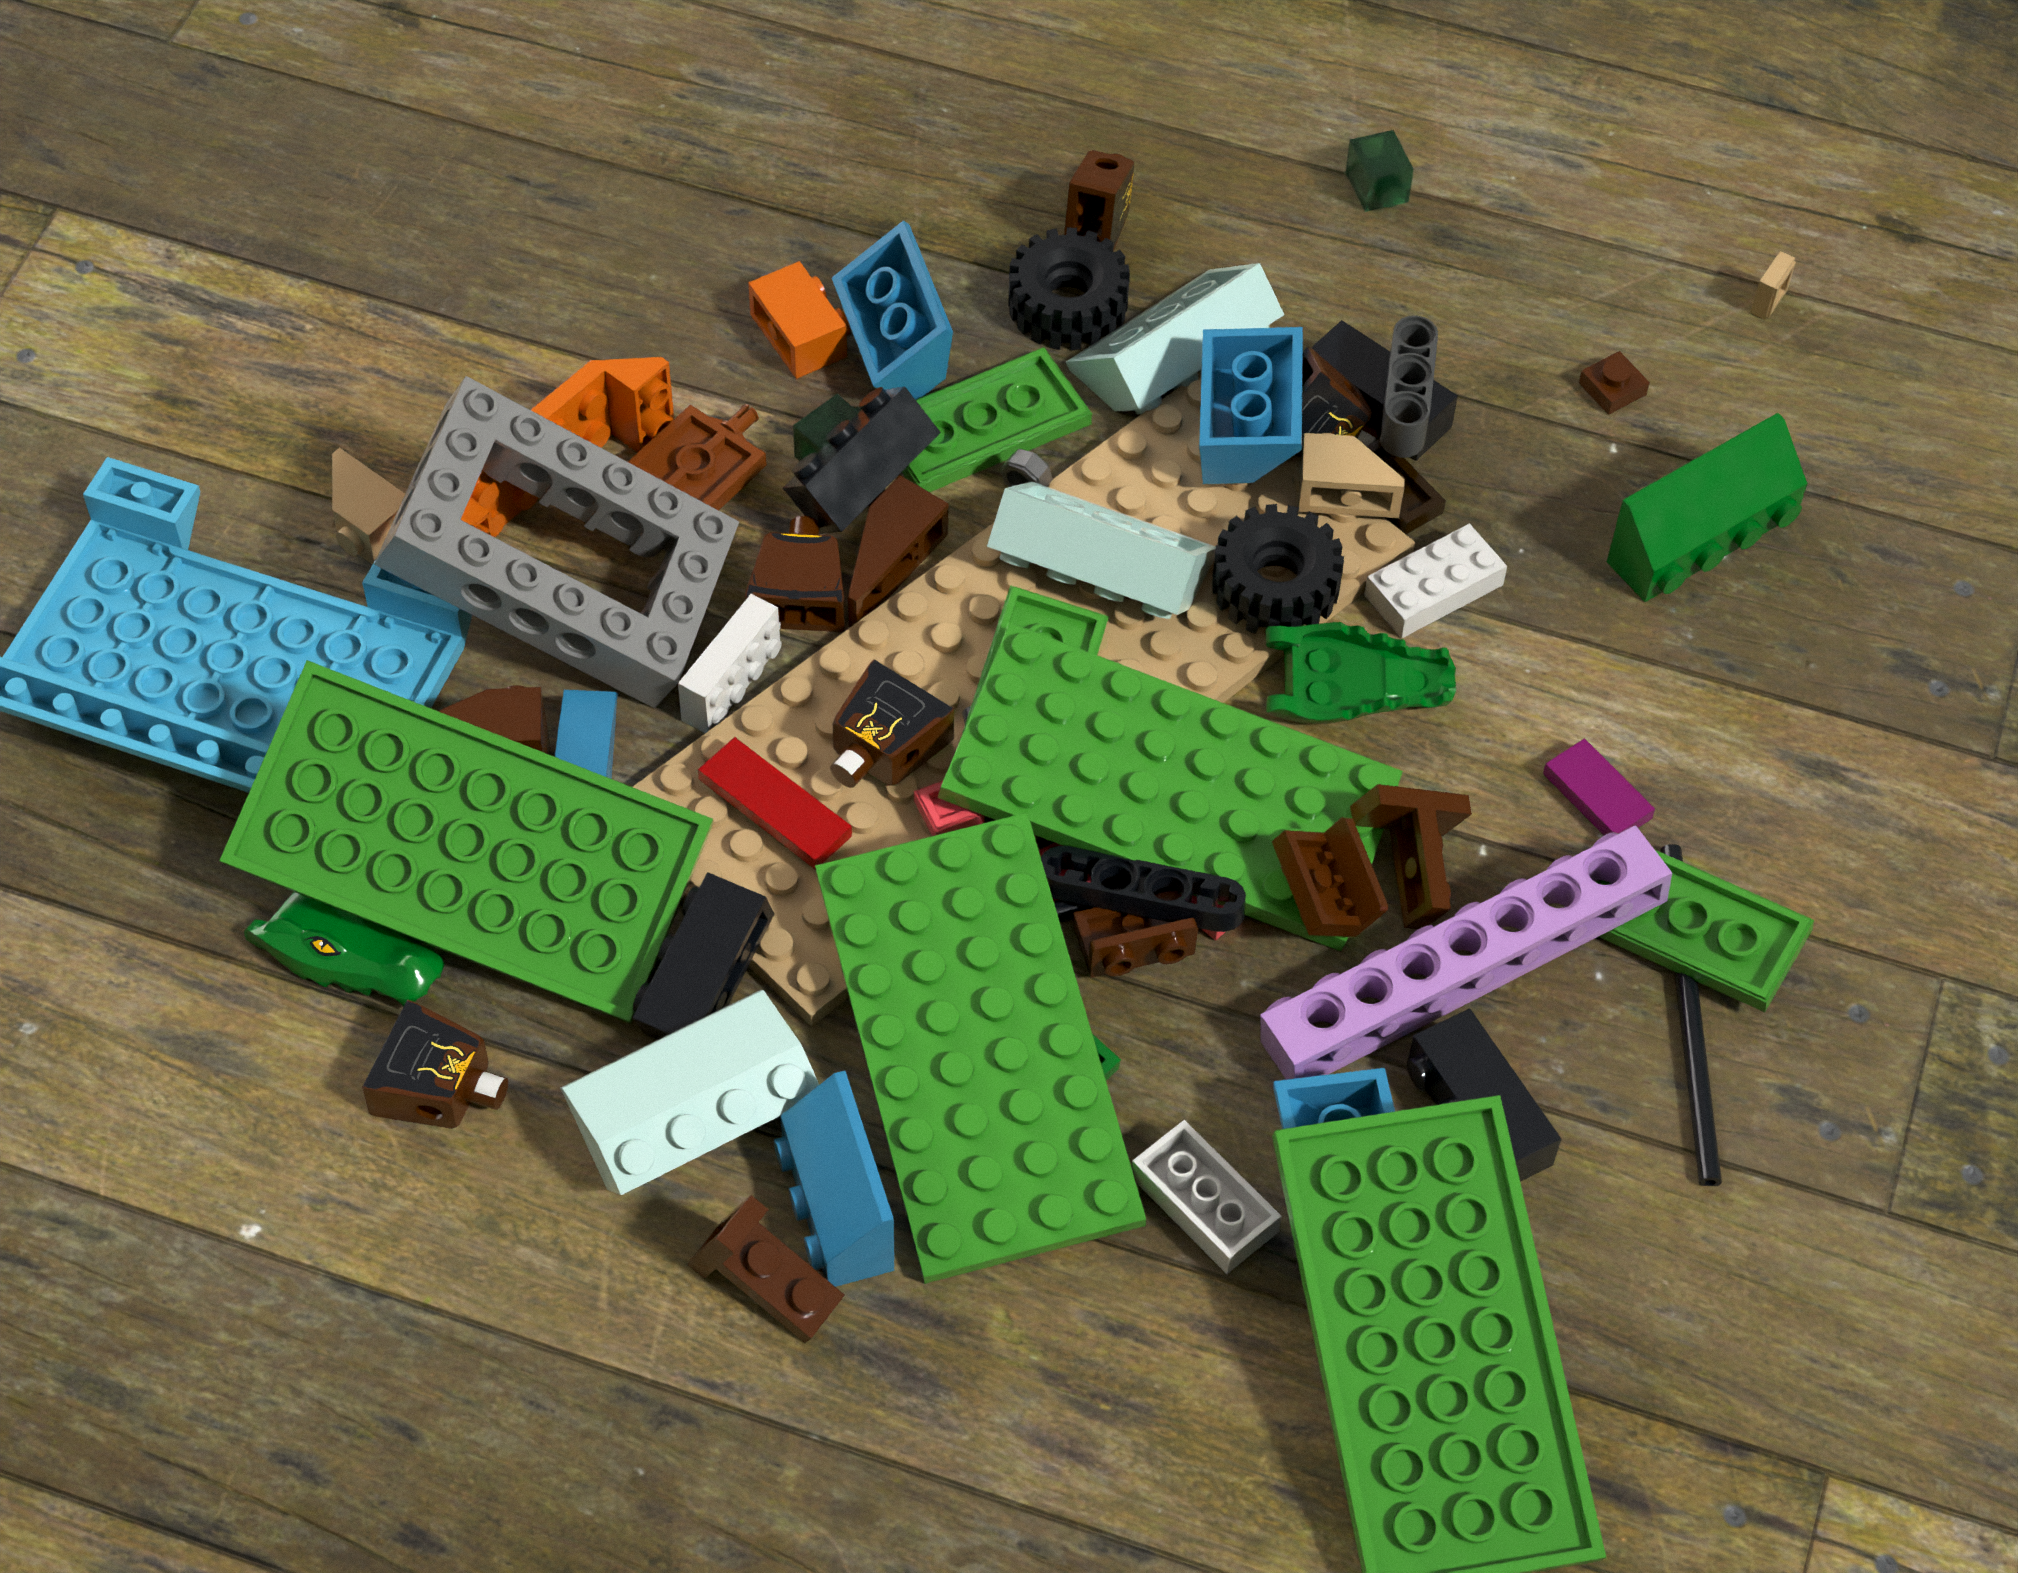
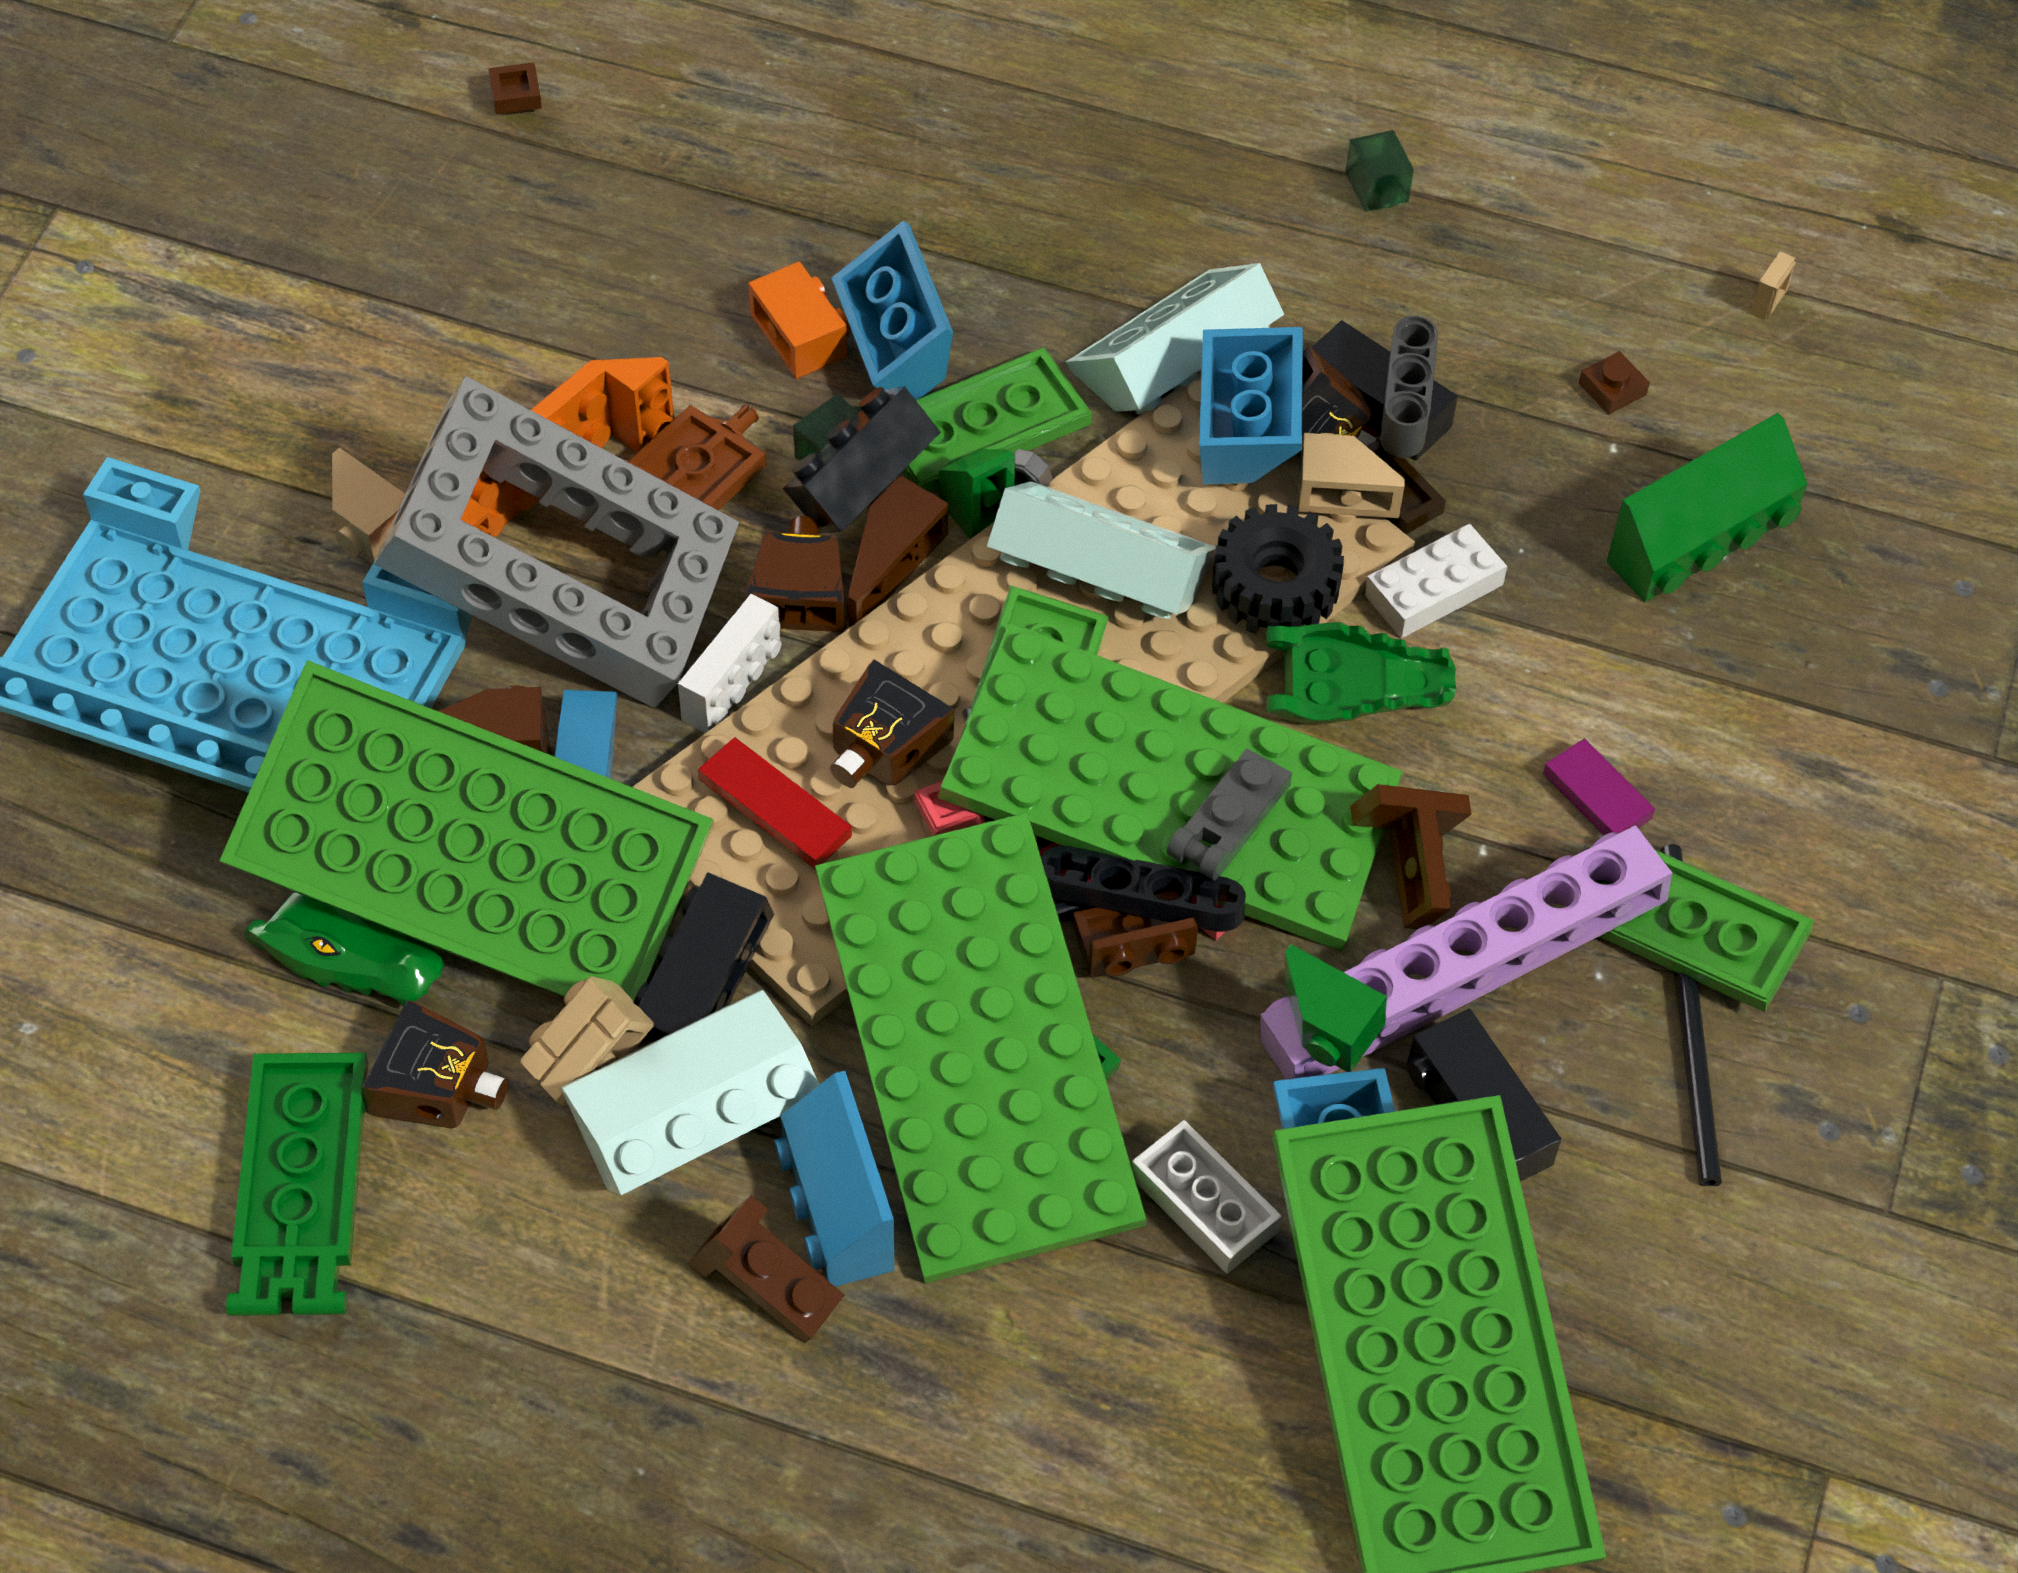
(298, 1182): none -> green hinge
(515, 88): none -> reddish brown plate
(585, 1036): none -> tan brick
(976, 486): none -> green slope
(1068, 263): black tyre -> none
(1103, 188): reddish brown torso -> none
(1230, 814): none -> dark grey plate
(1331, 879): reddish brown bracket -> none
(1332, 1010): none -> green slope

